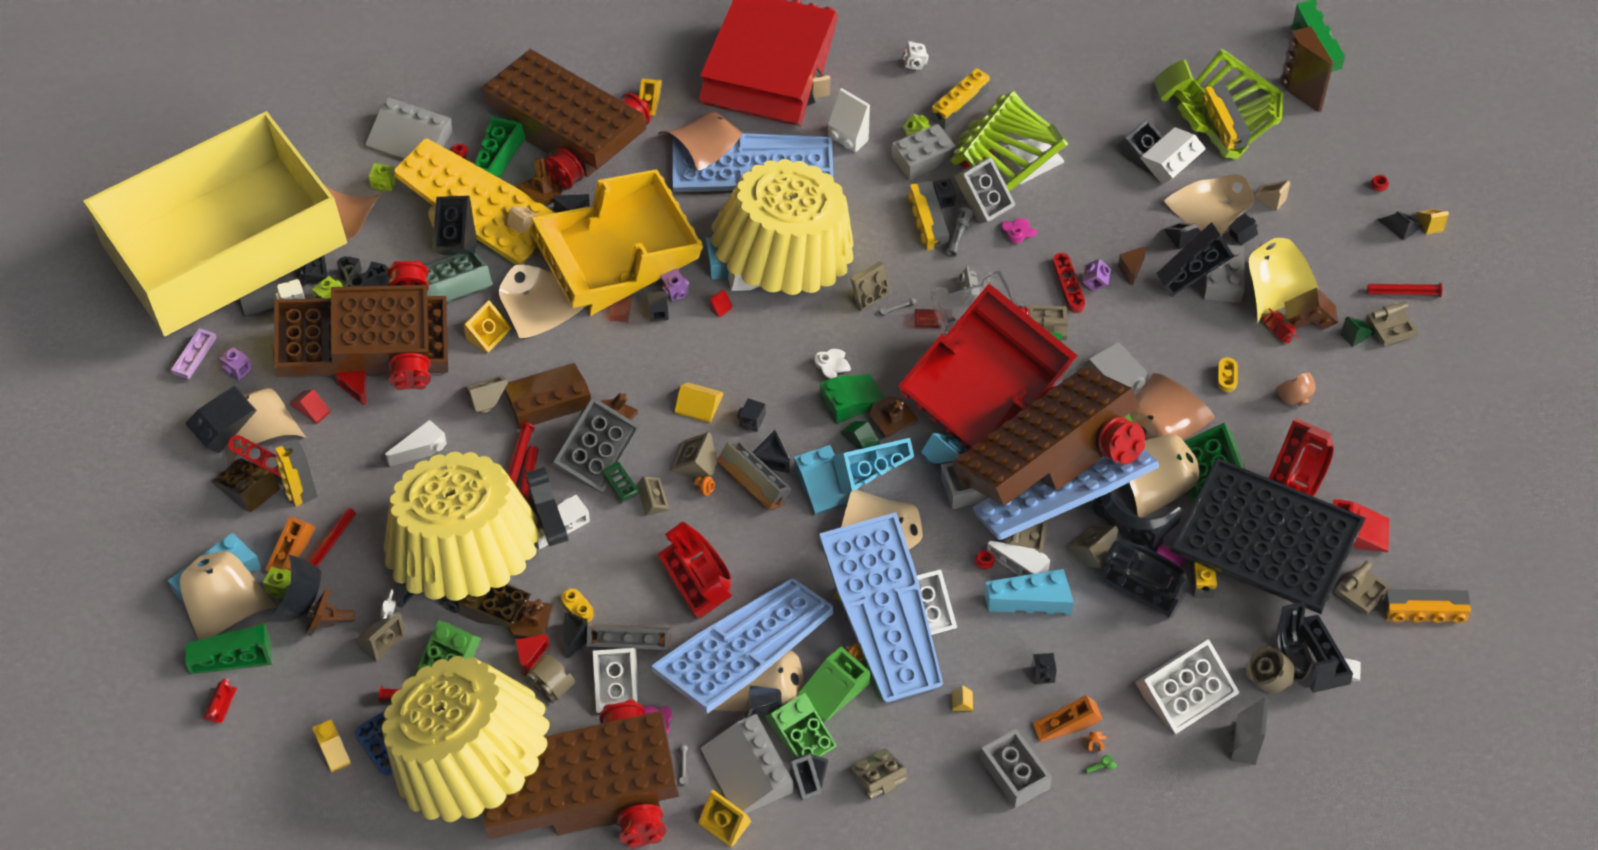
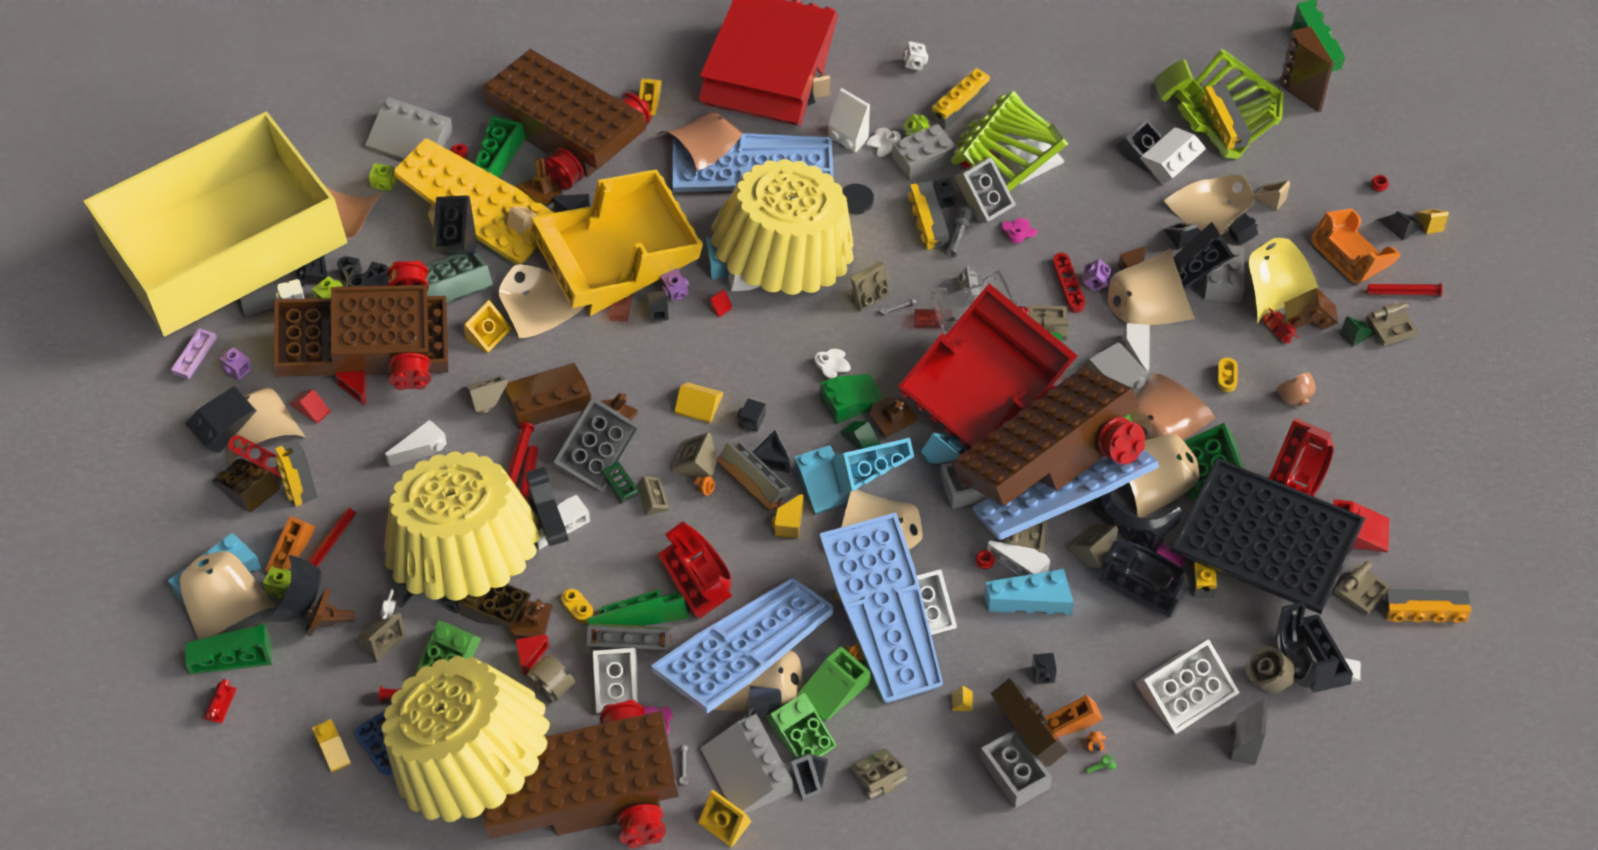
(574, 633): black slope -> none
(643, 610): none -> green wedge
(788, 518): none -> yellow slope
(859, 198): none -> black tile
(883, 141): none -> white plate
(1029, 722): none -> dark brown brick
(1137, 343): none -> white slope
(1155, 291): none -> tan piece
(1347, 249): none -> orange windscreen

